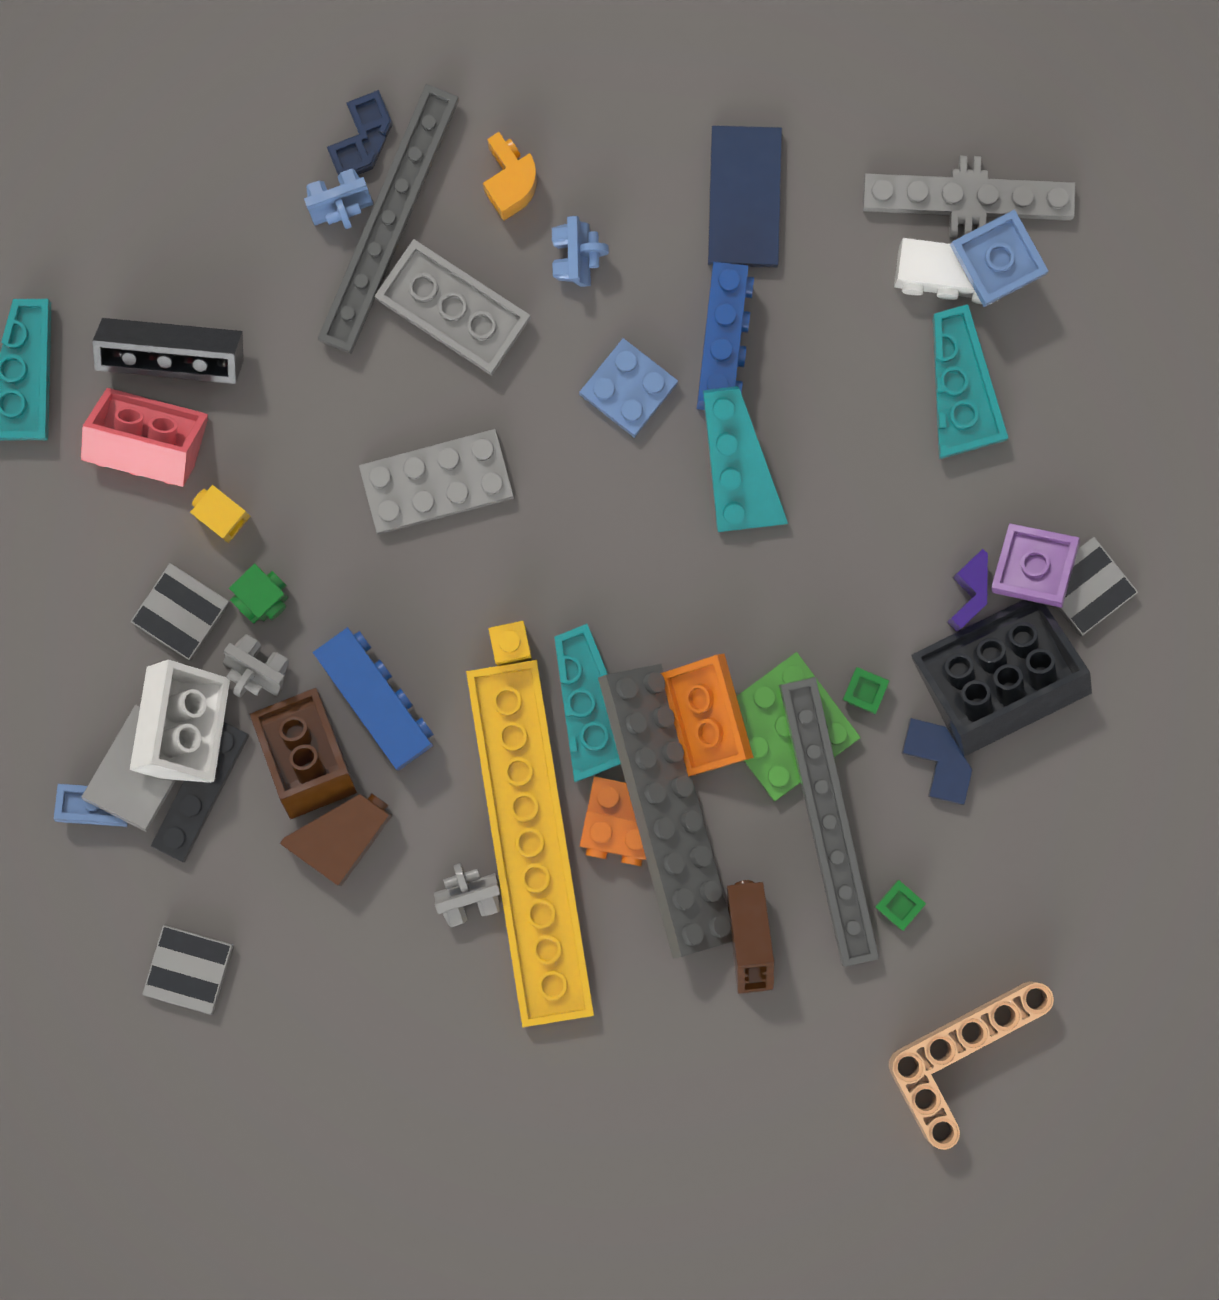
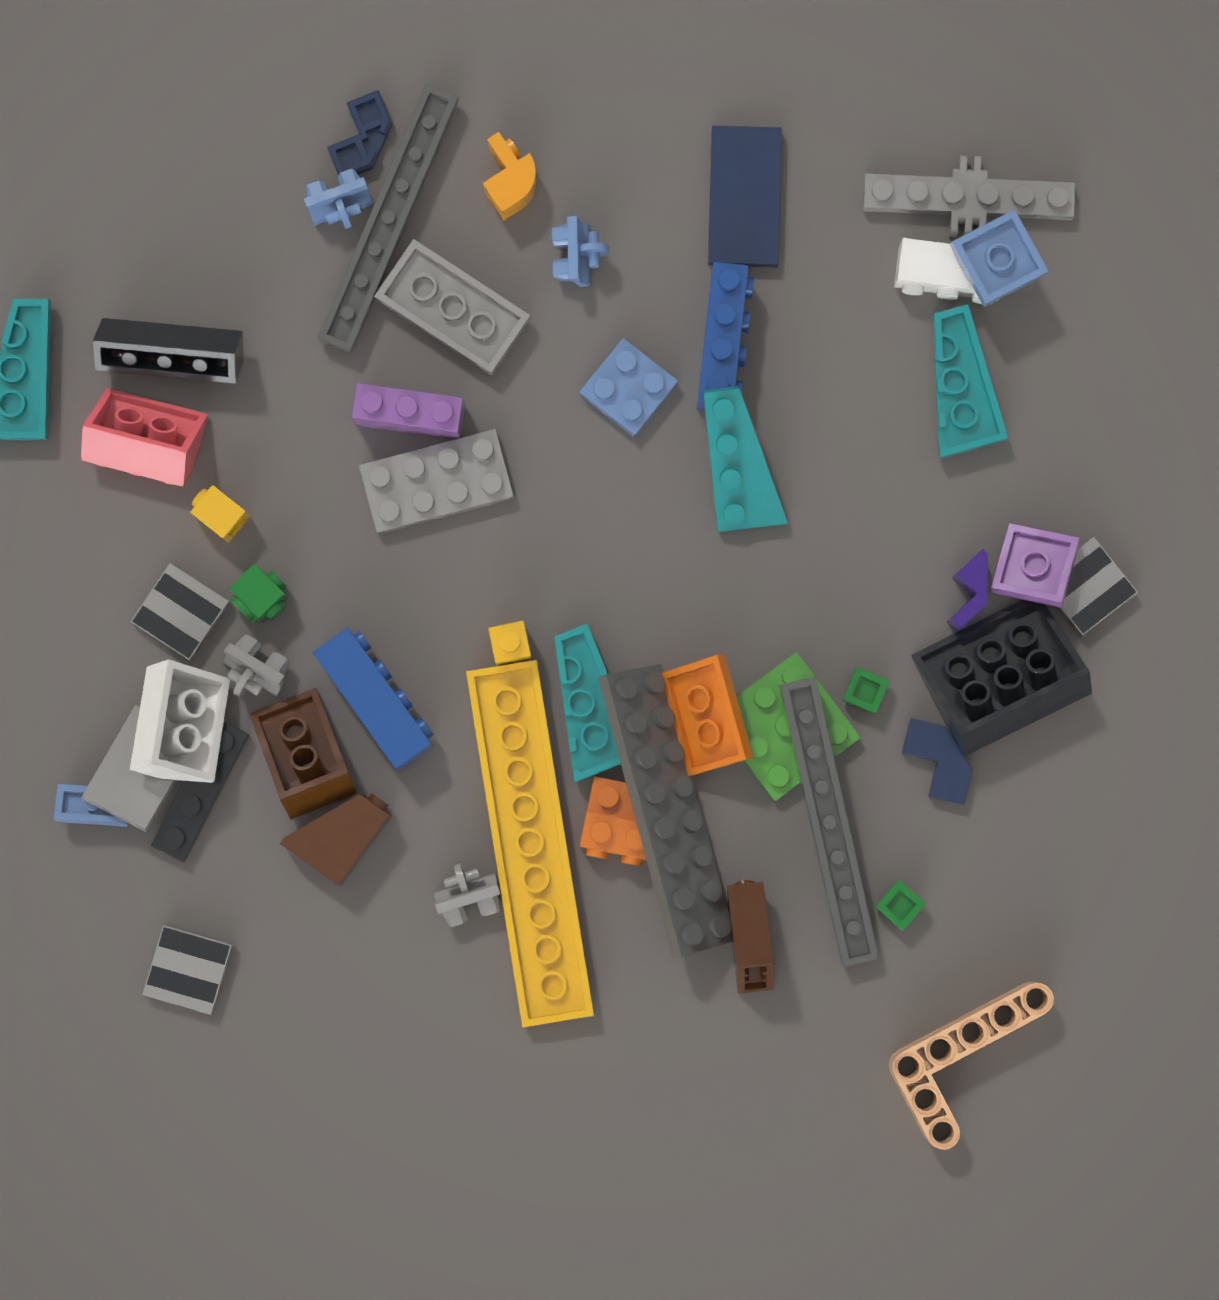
(408, 411): none -> medium lavender brick

